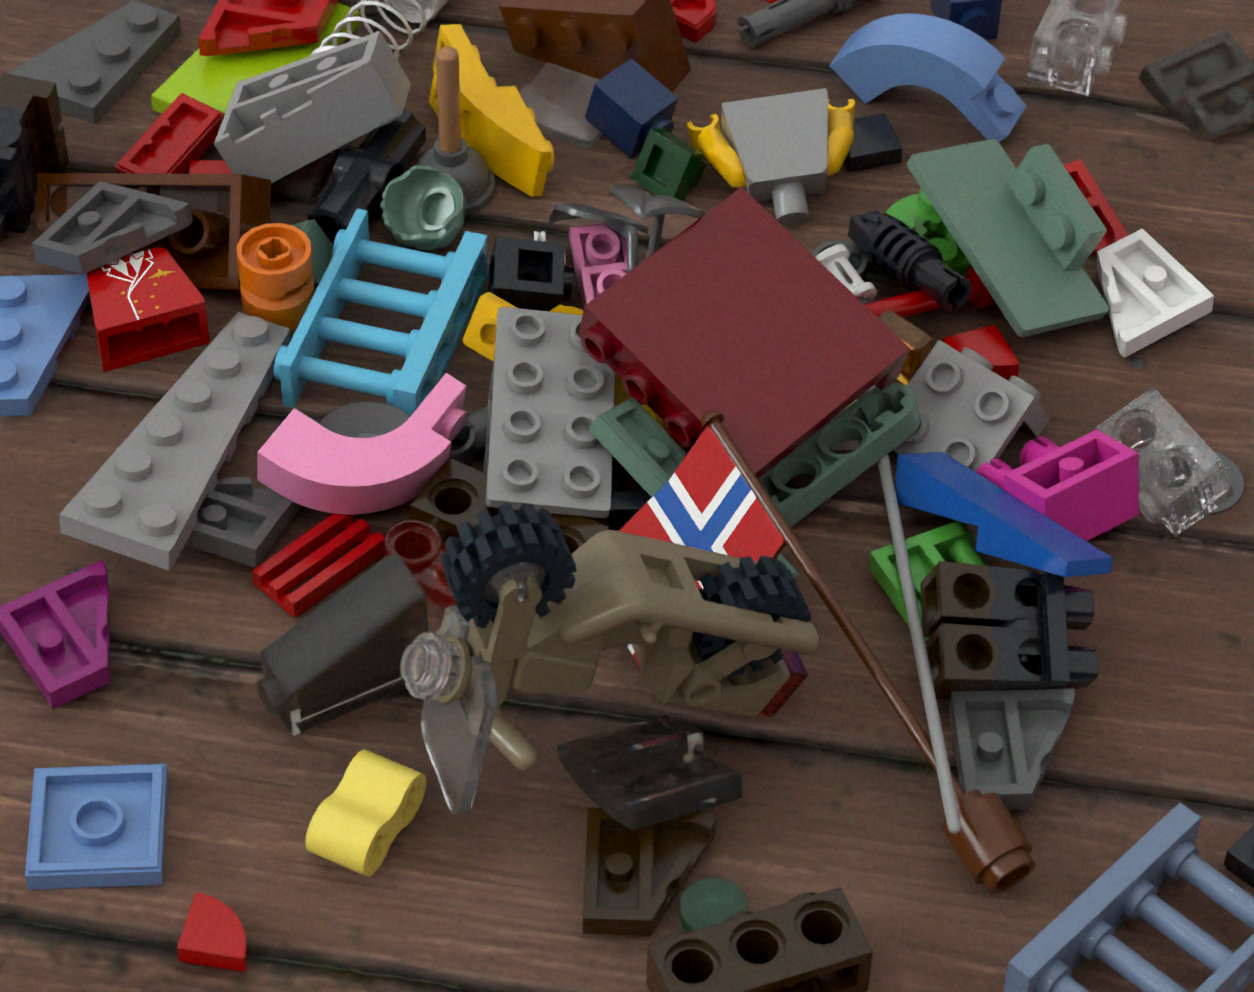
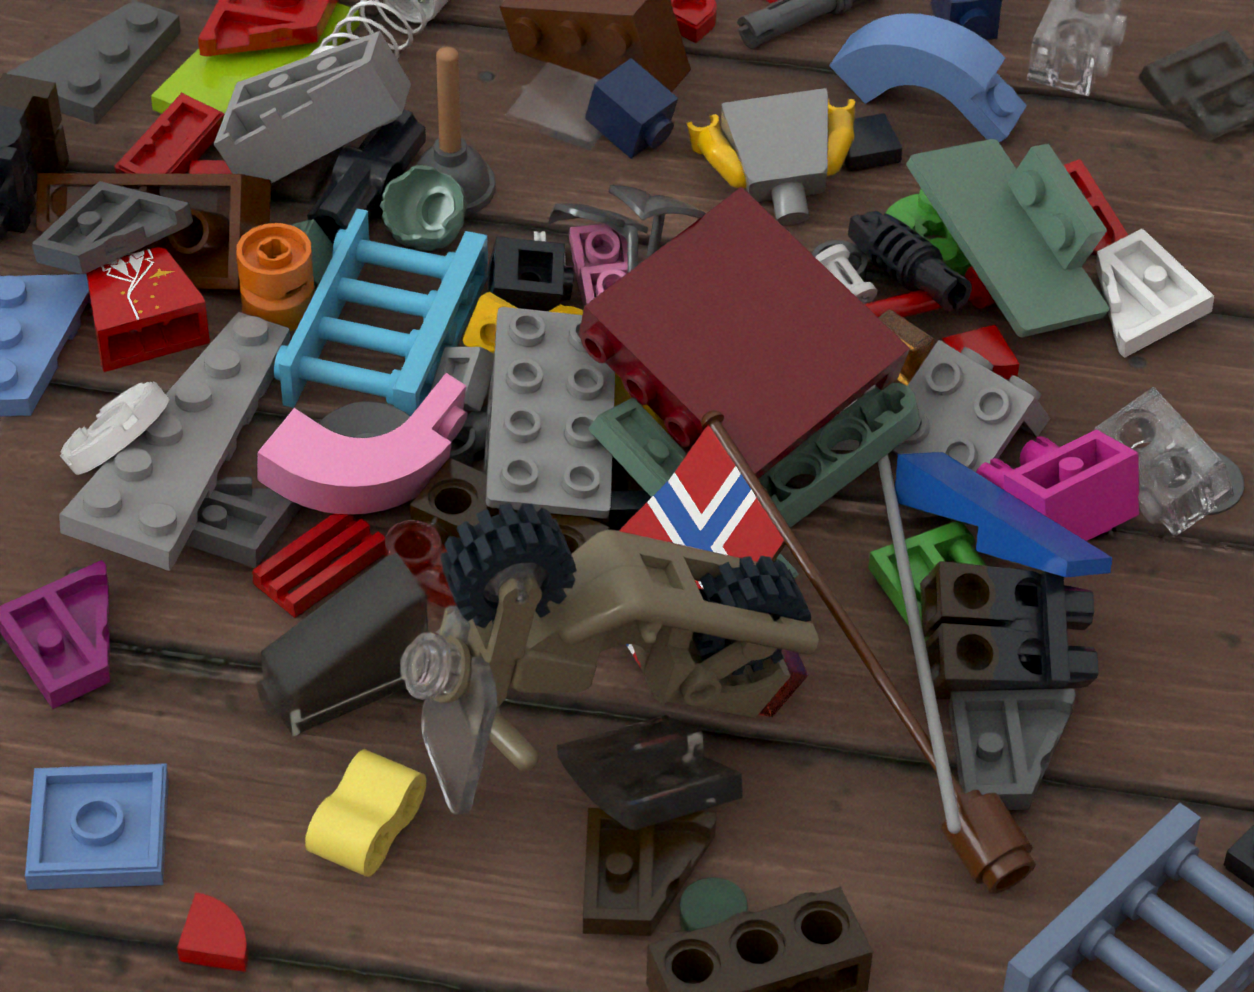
(115, 428): none -> white tile
(471, 367): none -> light grey plate
(496, 119): yellow slope -> none
(668, 165): dark green tile -> none

